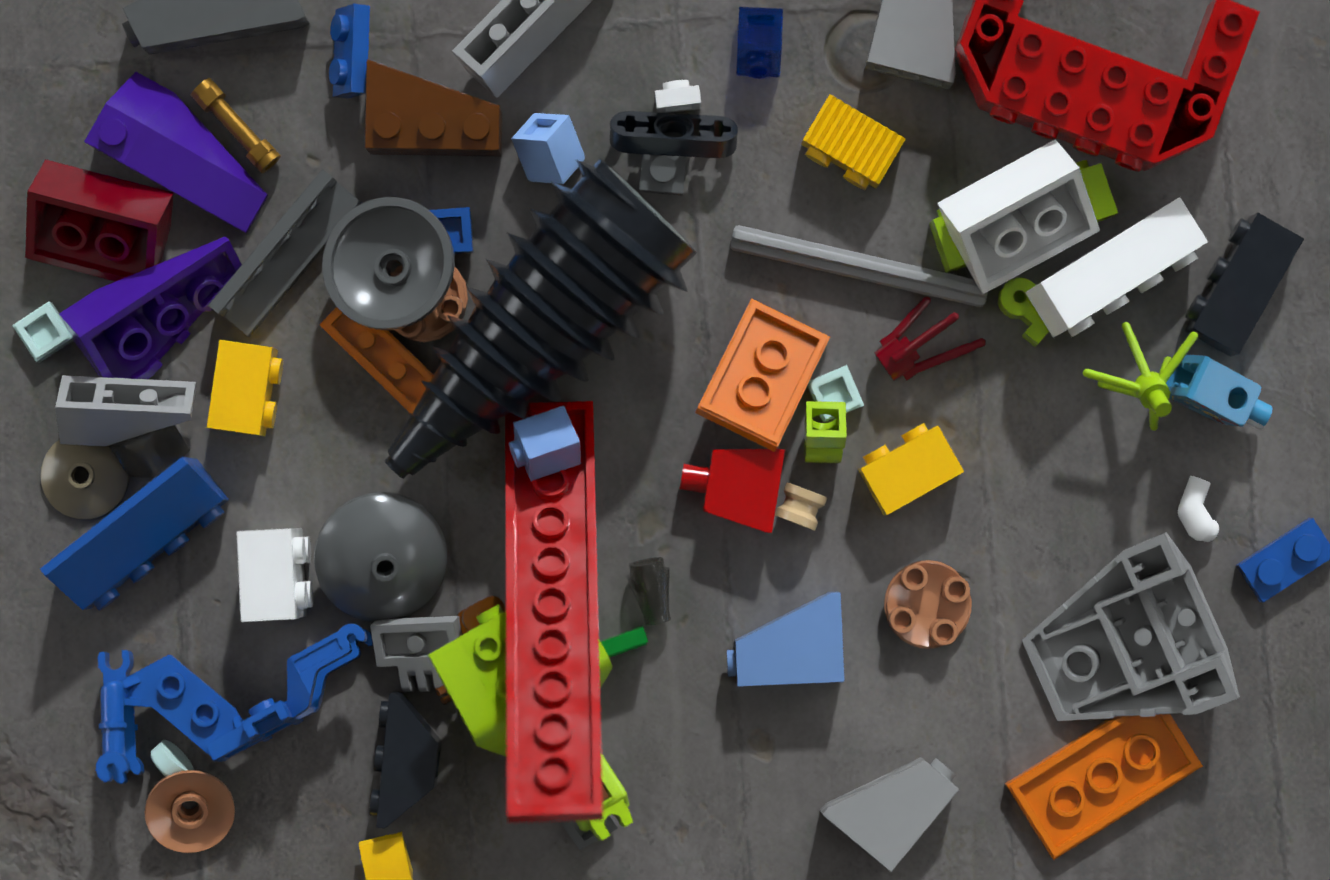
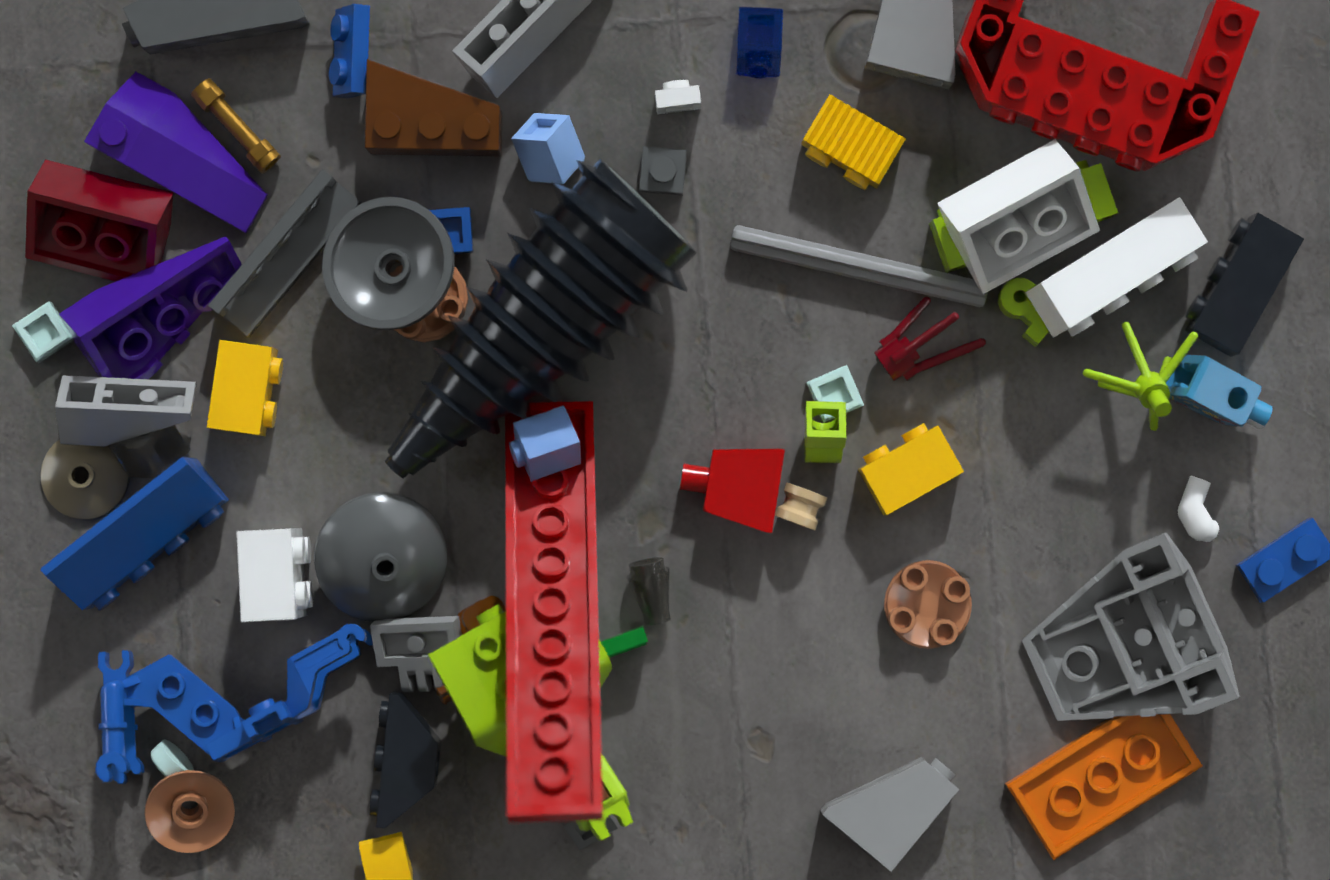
(381, 357): orange tile -> none
(714, 137): black beam -> none
(762, 375): orange tile -> none
(793, 648): medium blue slope -> none

